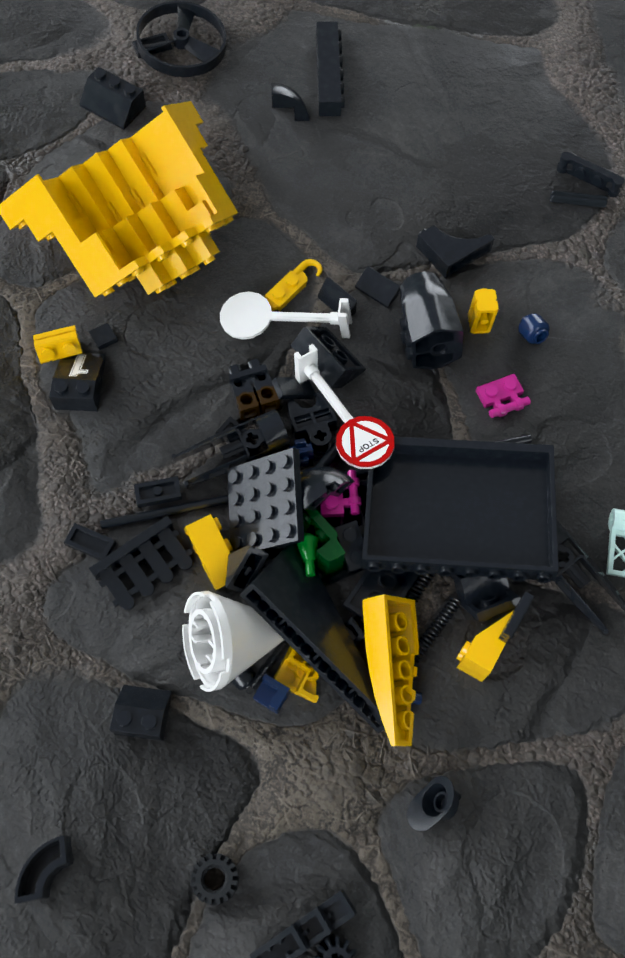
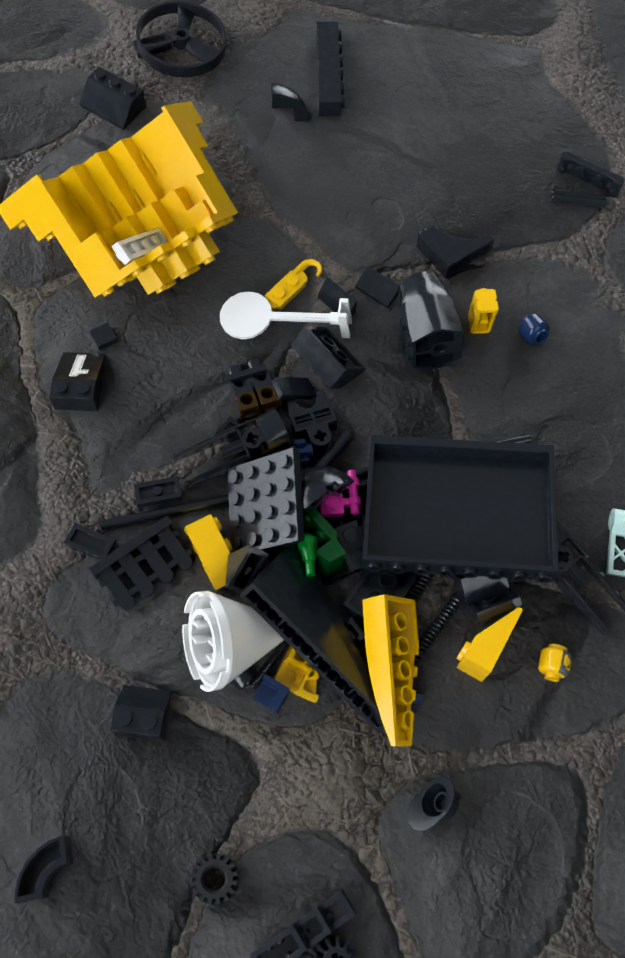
(57, 344): yellow brick -> none
(138, 246): none -> white plate
(361, 440): white piece -> none
(499, 391): dark pink plate -> none
(516, 617): black tile -> none
(555, 662): none -> yellow head

